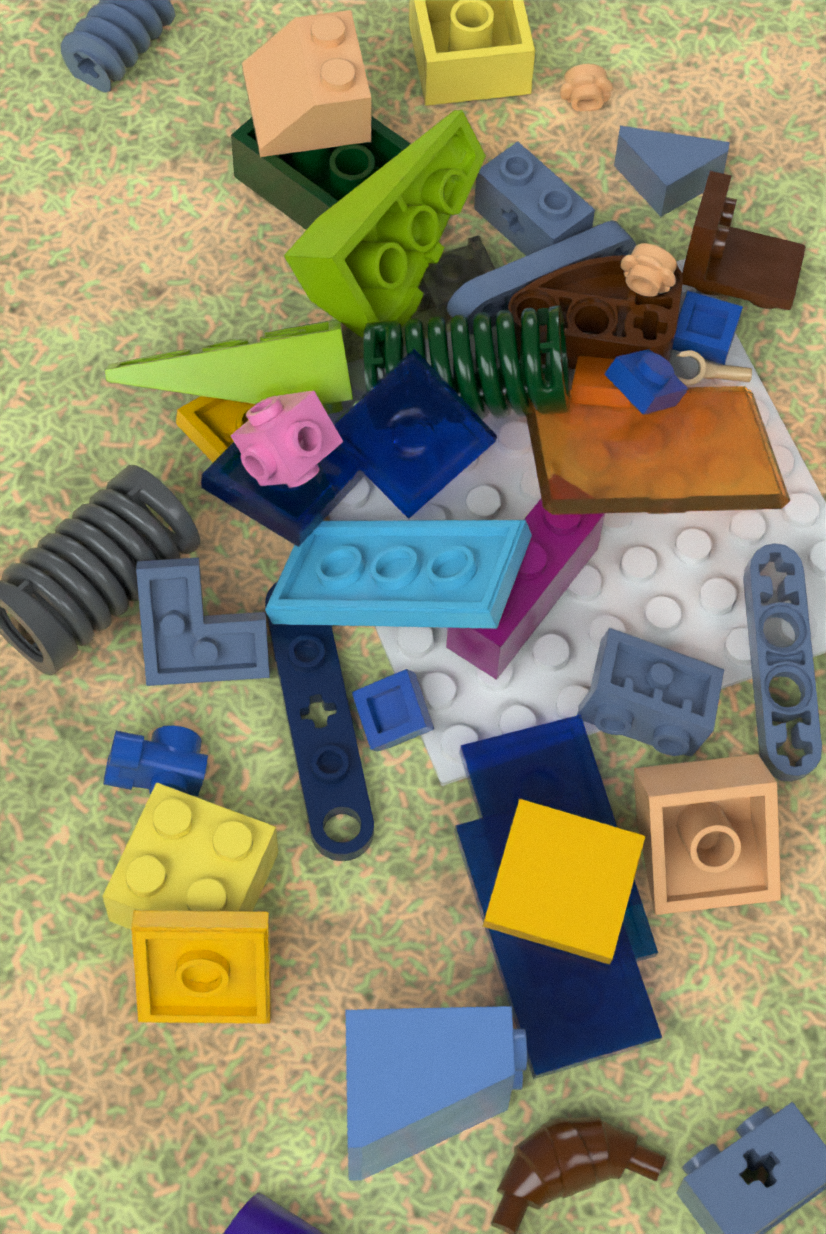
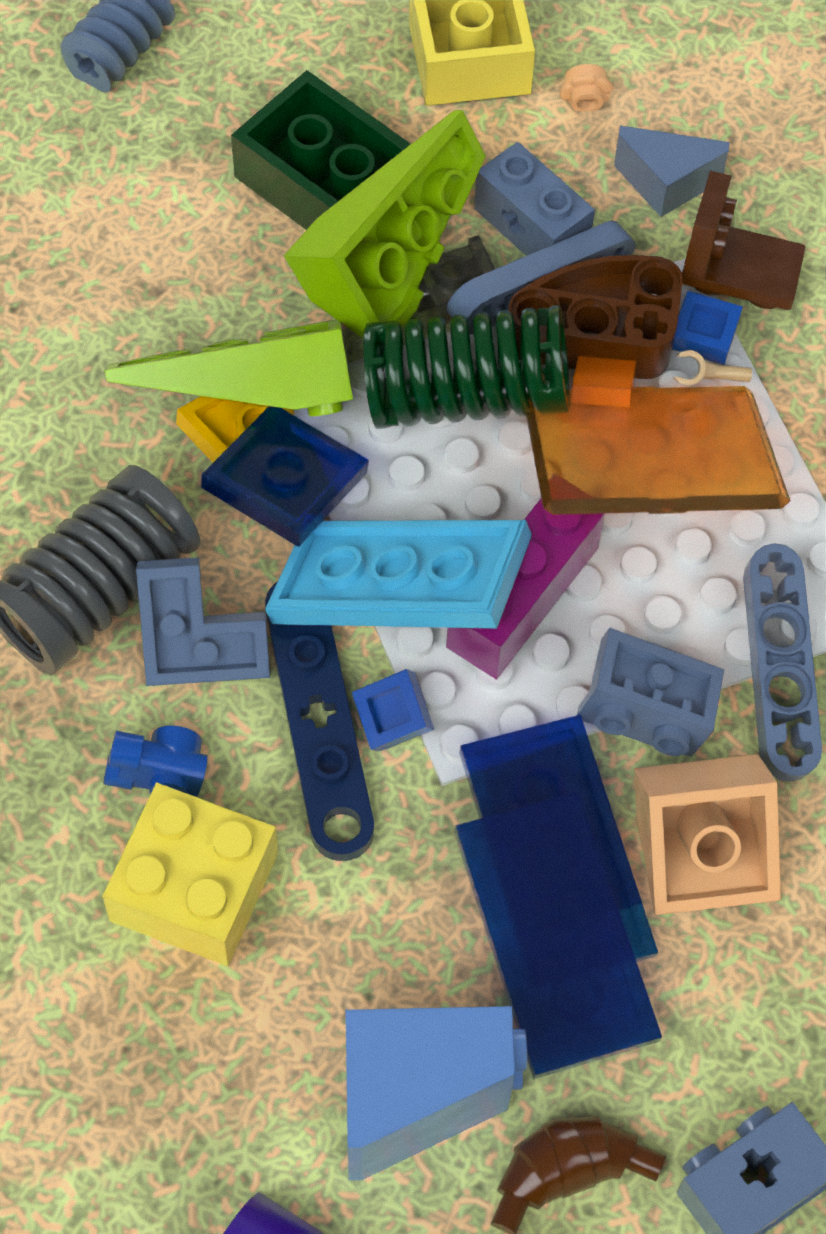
(202, 966): yellow tile -> none
(286, 439): bright pink brick -> none
(309, 86): light nougat slope -> none
(412, 434): clear blue tile -> none
(564, 881): yellow tile -> none
(646, 381): blue plate -> none
(649, 270): light nougat plate -> none

